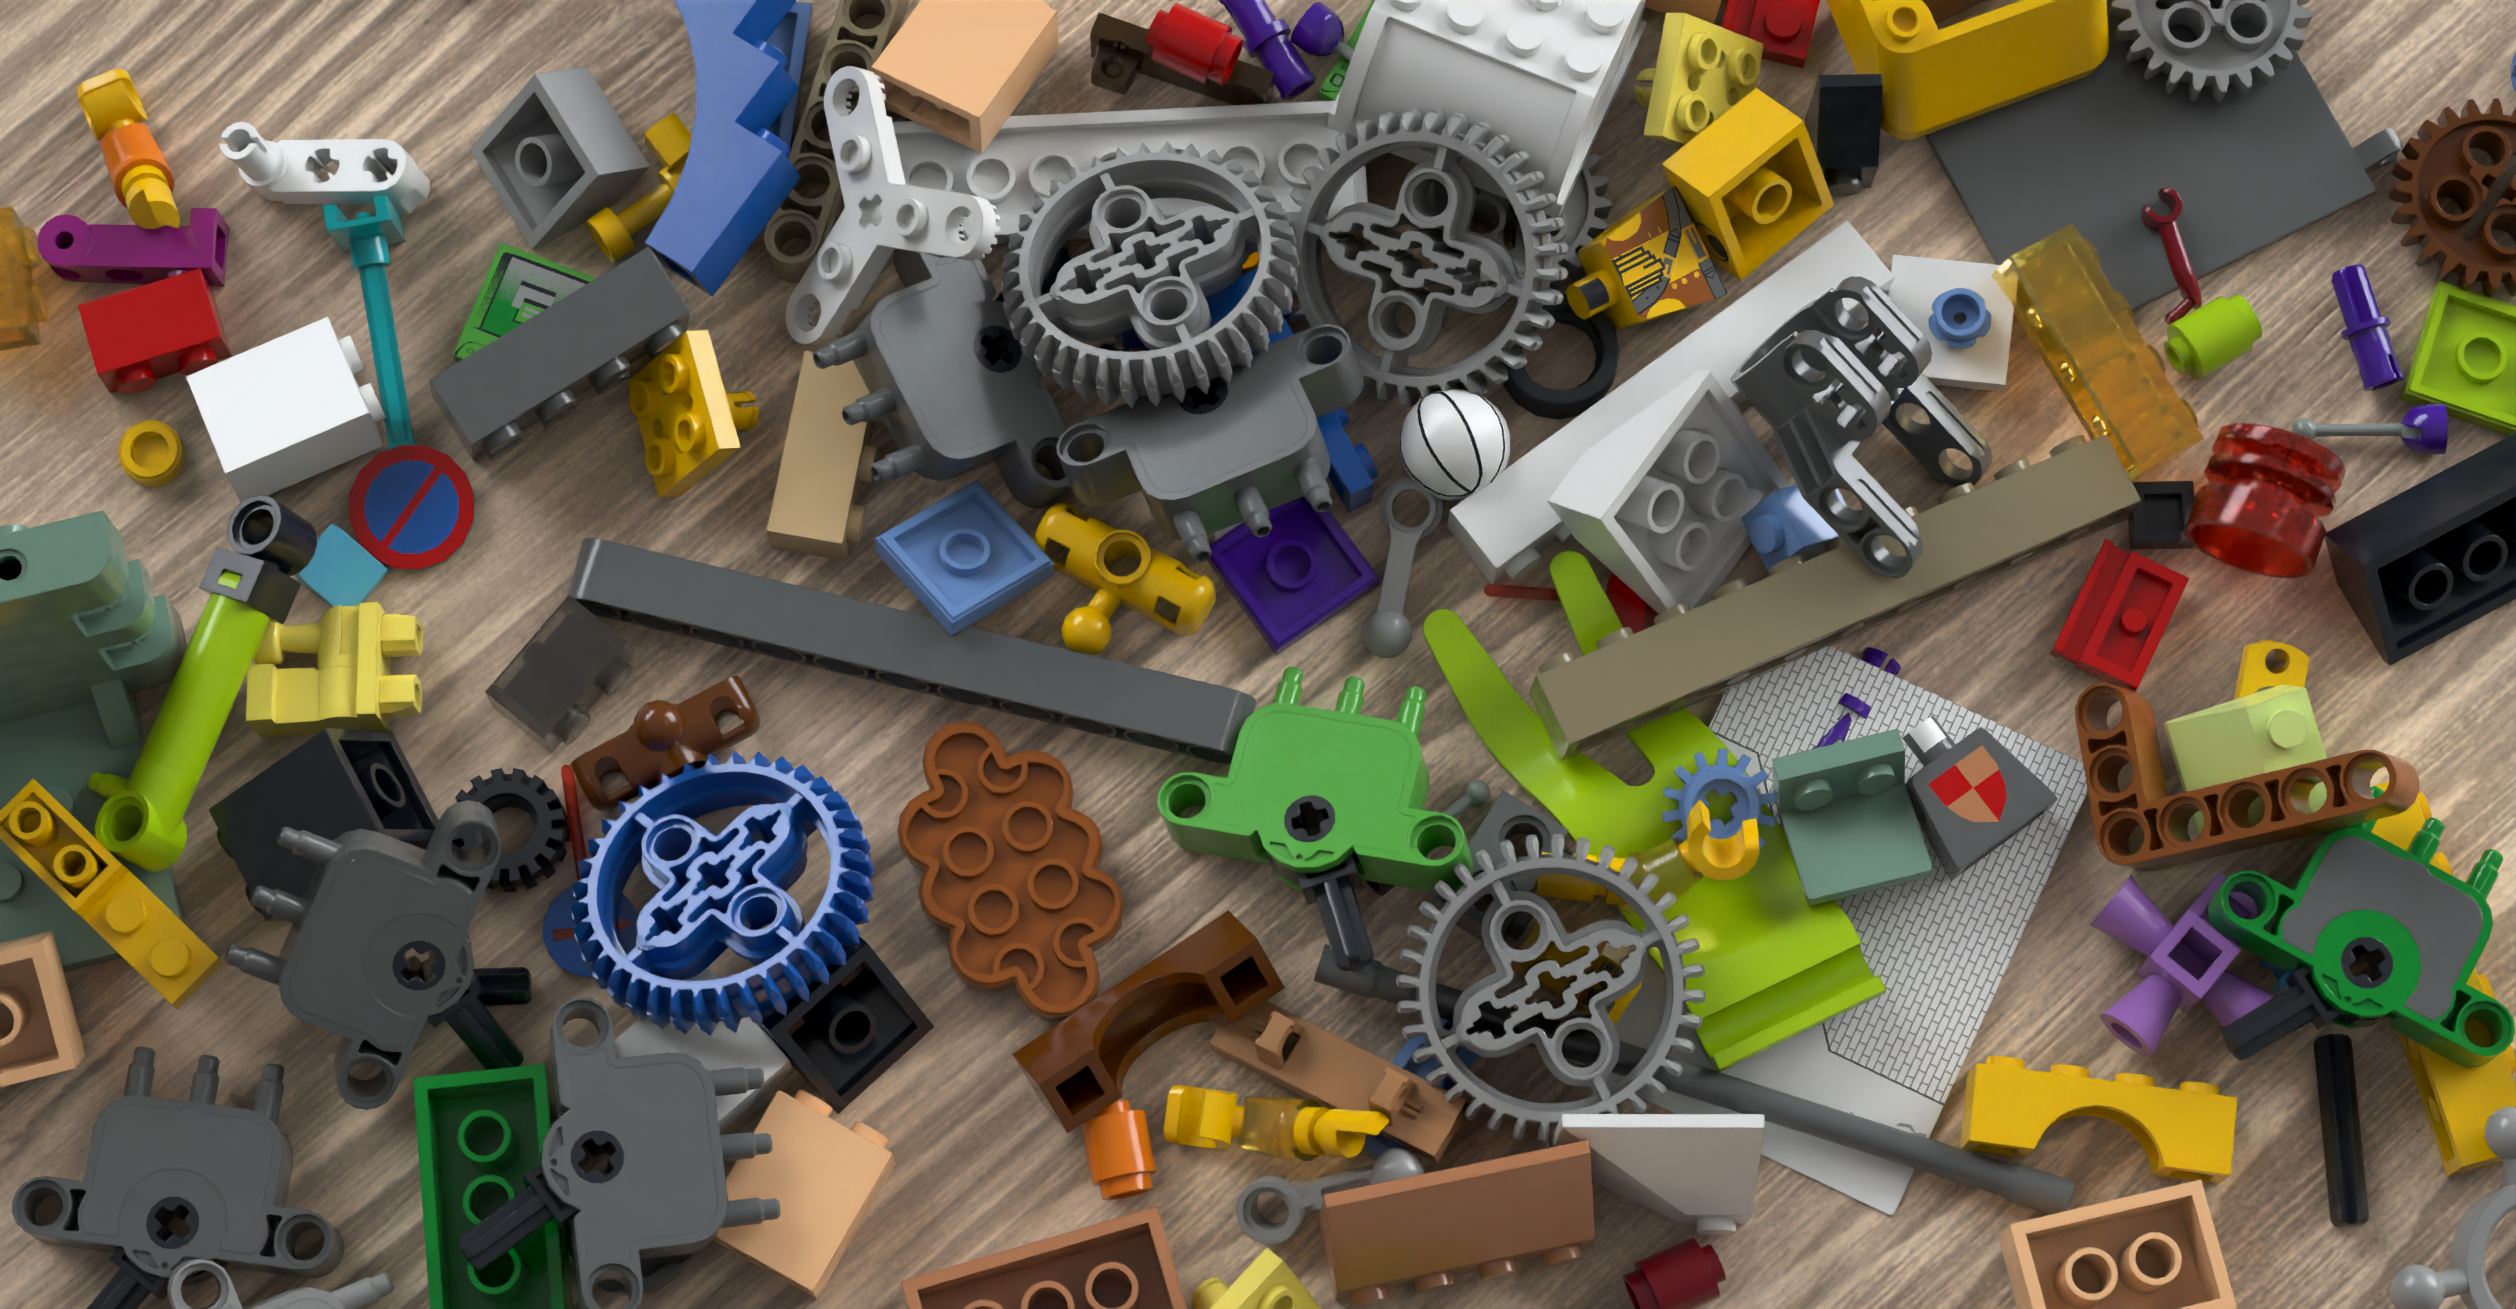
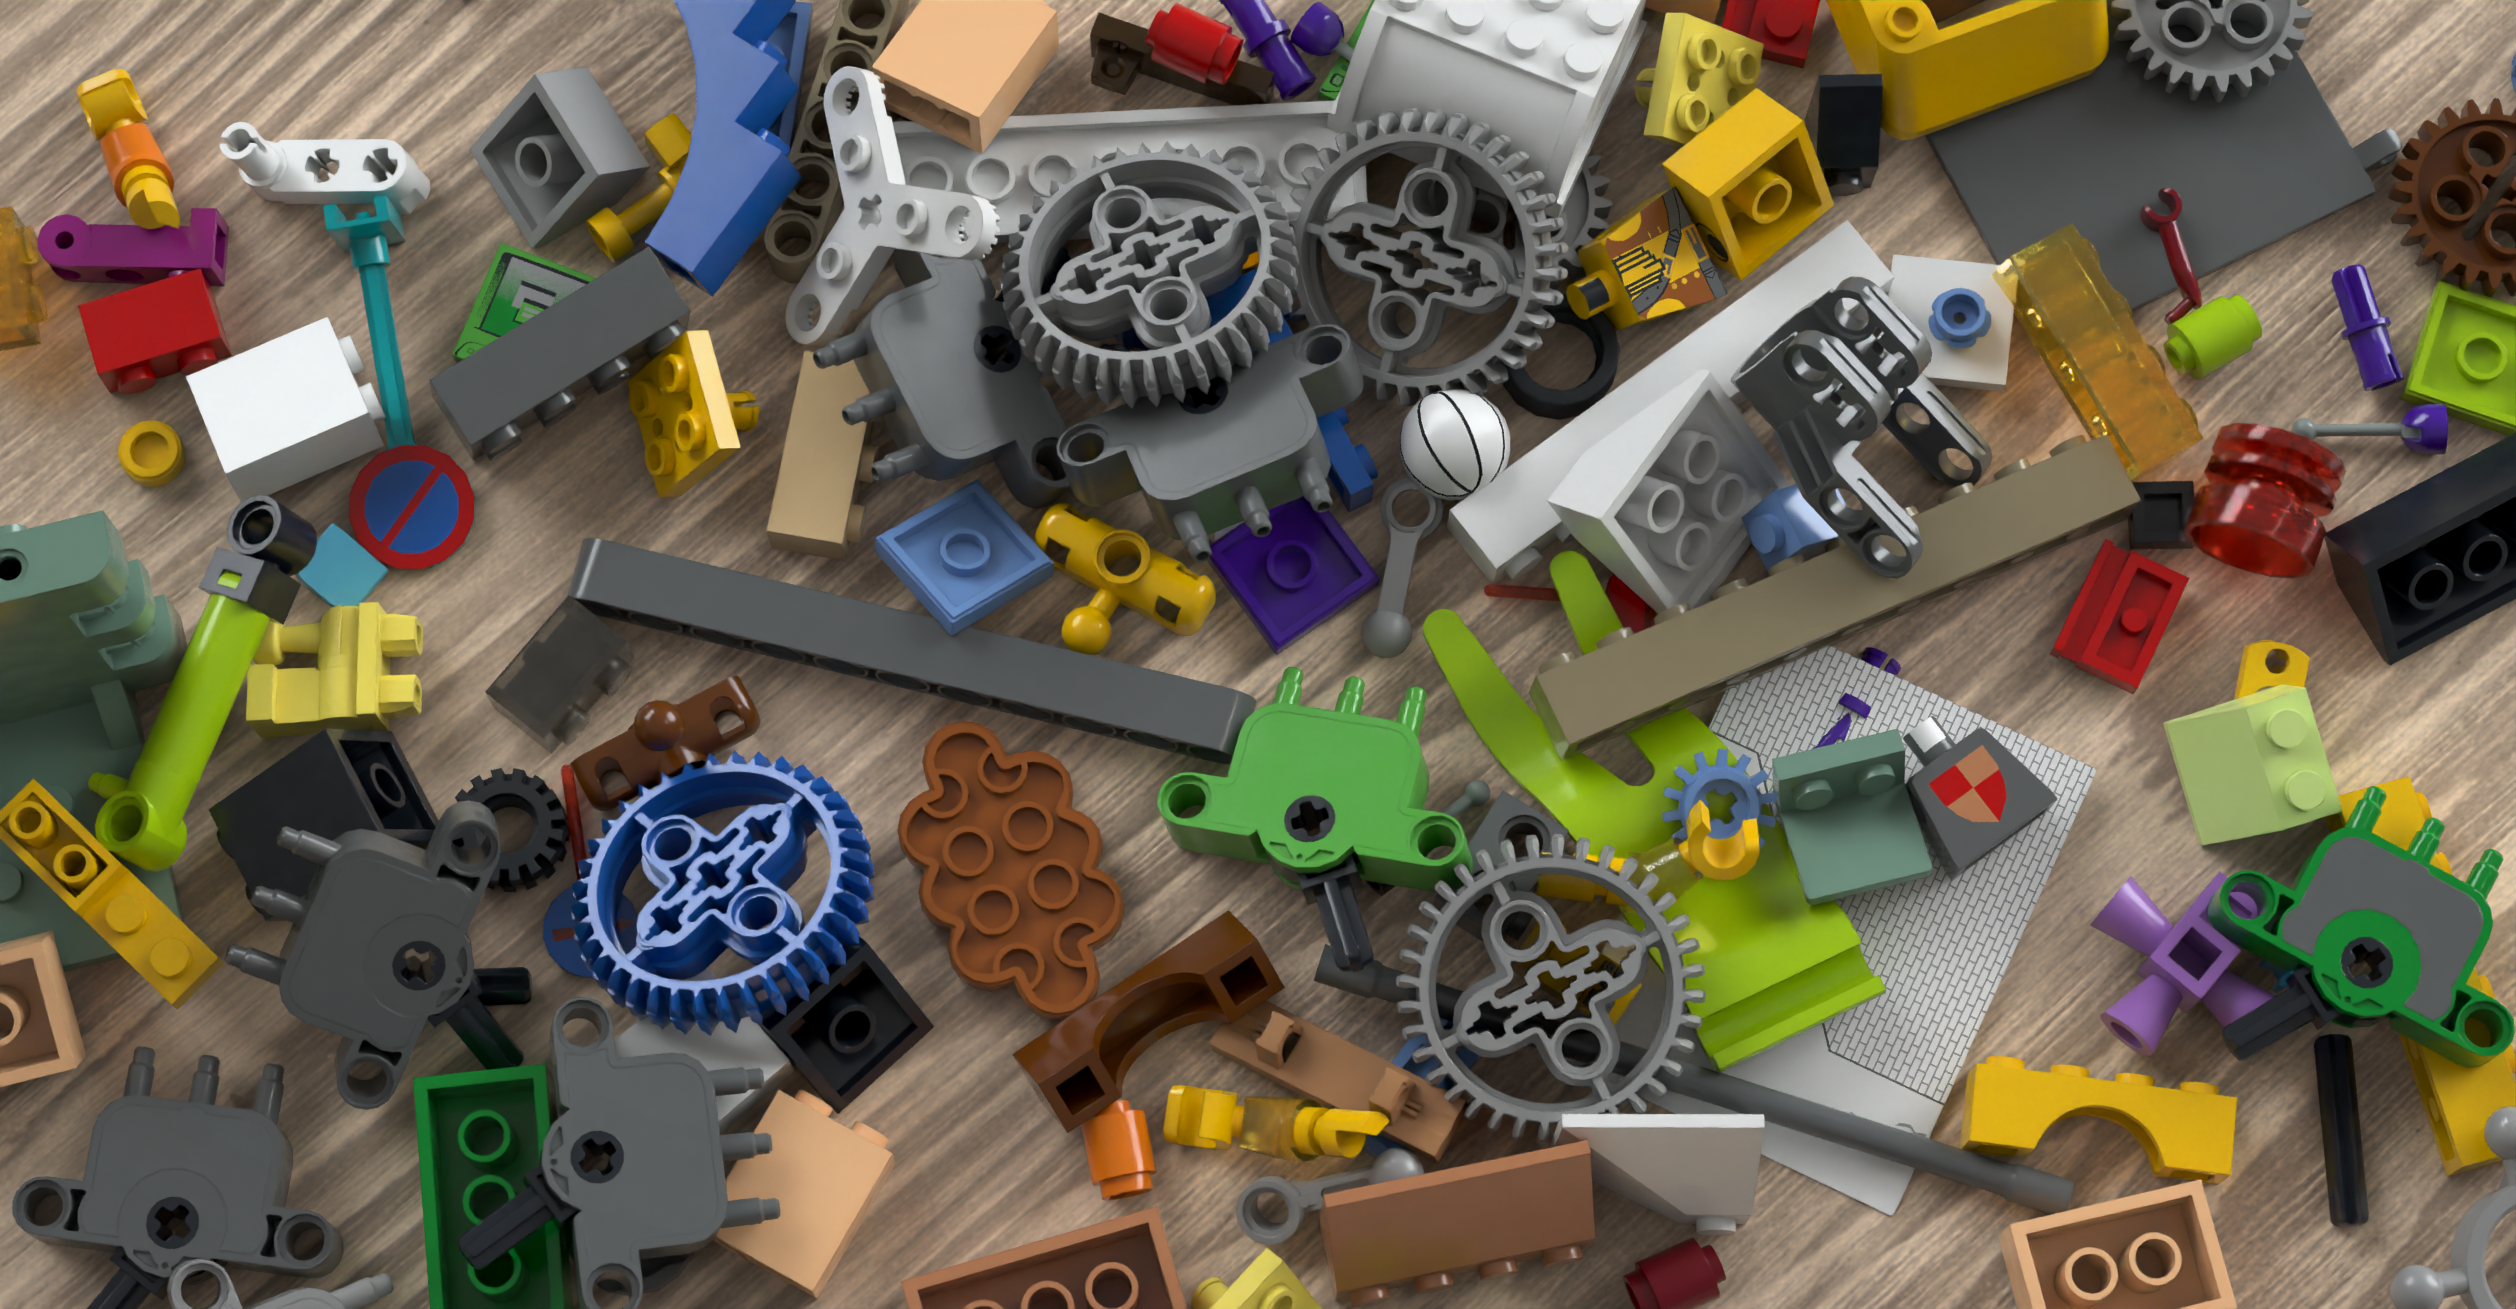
(2222, 805): dark orange beam -> none

